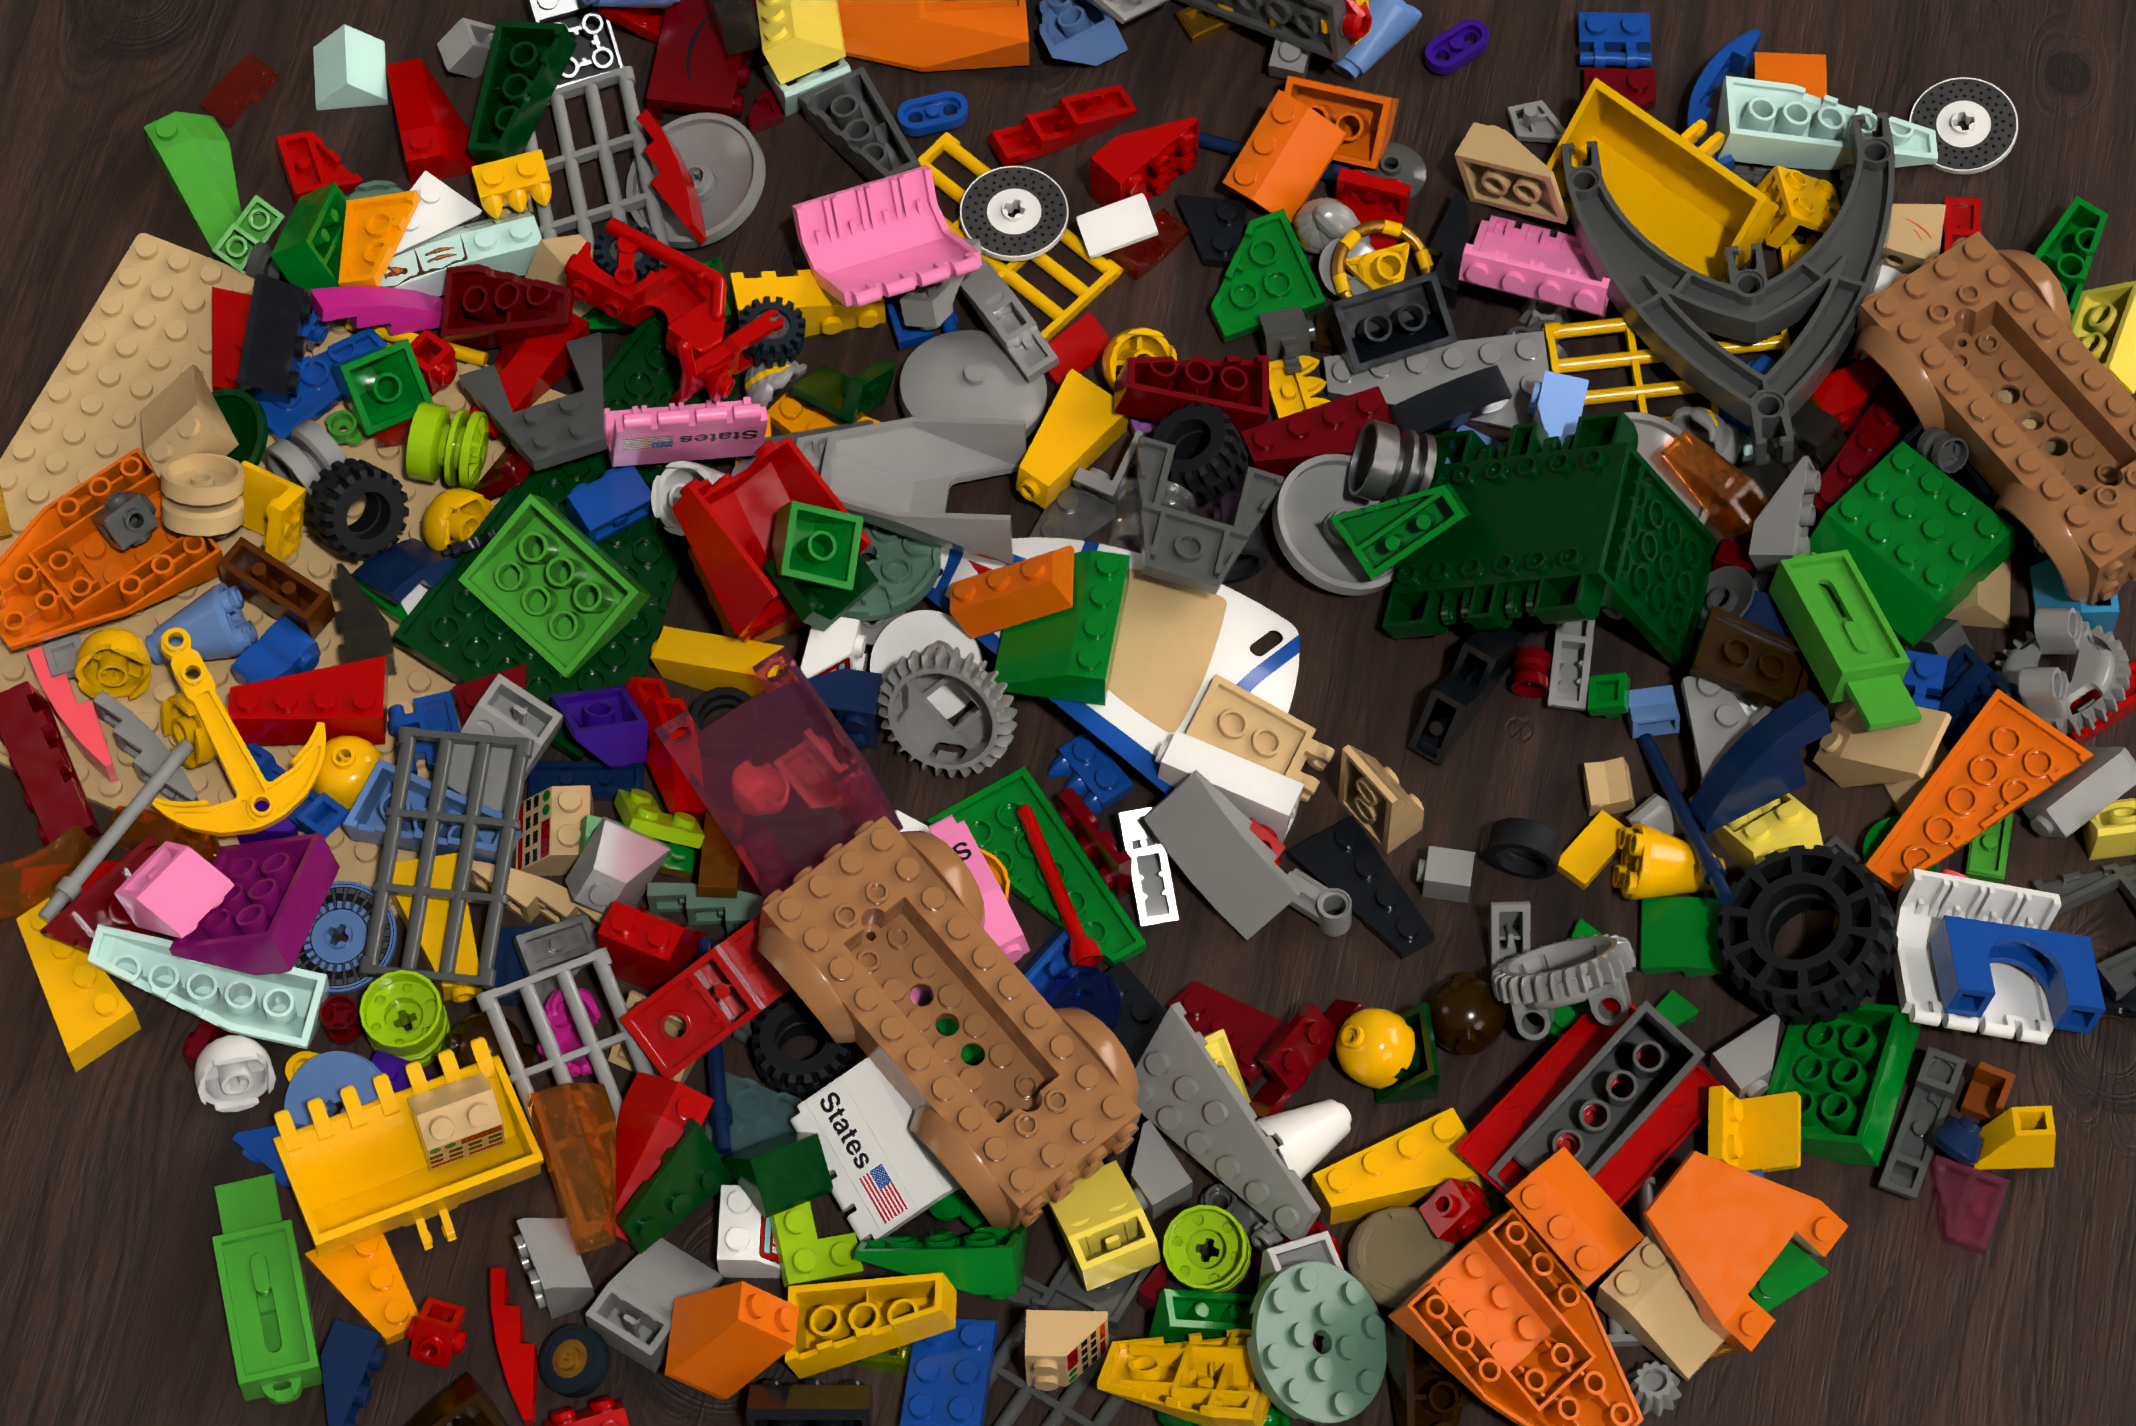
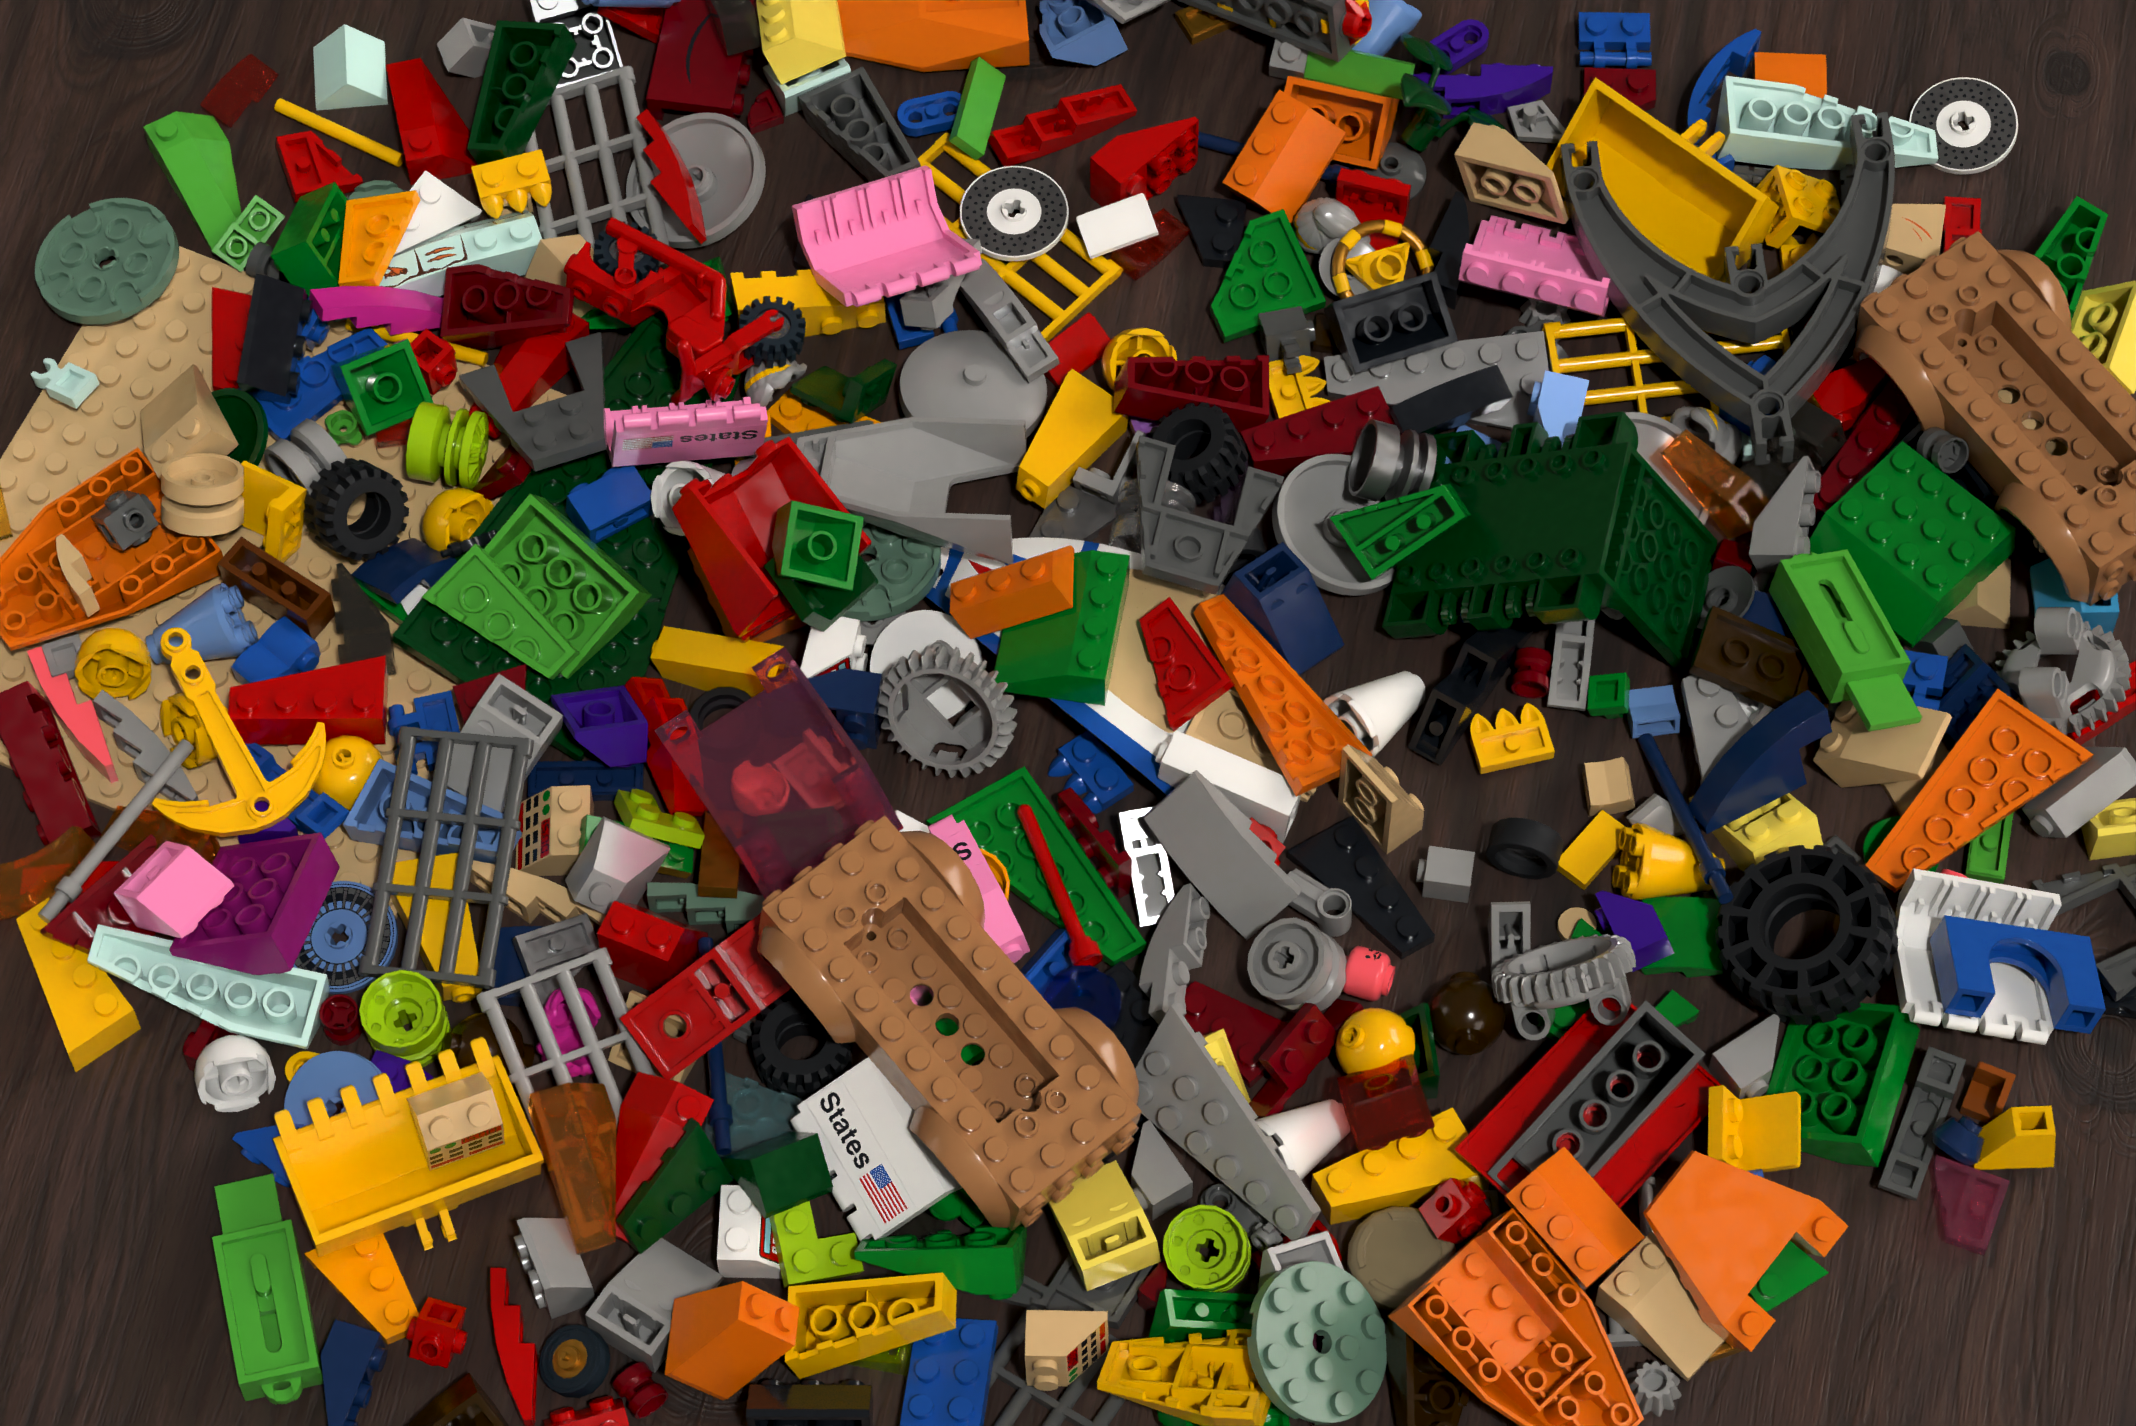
(67, 385): none -> light aqua plate
(77, 575): none -> tan slope
(117, 227): none -> sand green plate
(339, 132): none -> yellow bar
(495, 607): none -> bright green wing
(640, 1390): none -> dark red wheel
(977, 108): none -> bright green tile
(1174, 951): none -> light grey slope
(1183, 664): none -> red wing
(1285, 607): none -> dark blue slope
(1289, 715): none -> orange wing
(1297, 965): none -> light grey wheel
(1360, 72): none -> bright green tile
(1368, 974): none -> coral head
(1378, 708): none -> white cone
(1385, 1104): none -> clear red slope
(1420, 94): none -> dark green plant
(1494, 89): none -> dark purple slope
(1510, 742): none -> yellow plate
(1569, 919): none -> tan tile
(1637, 924): none -> dark purple slope

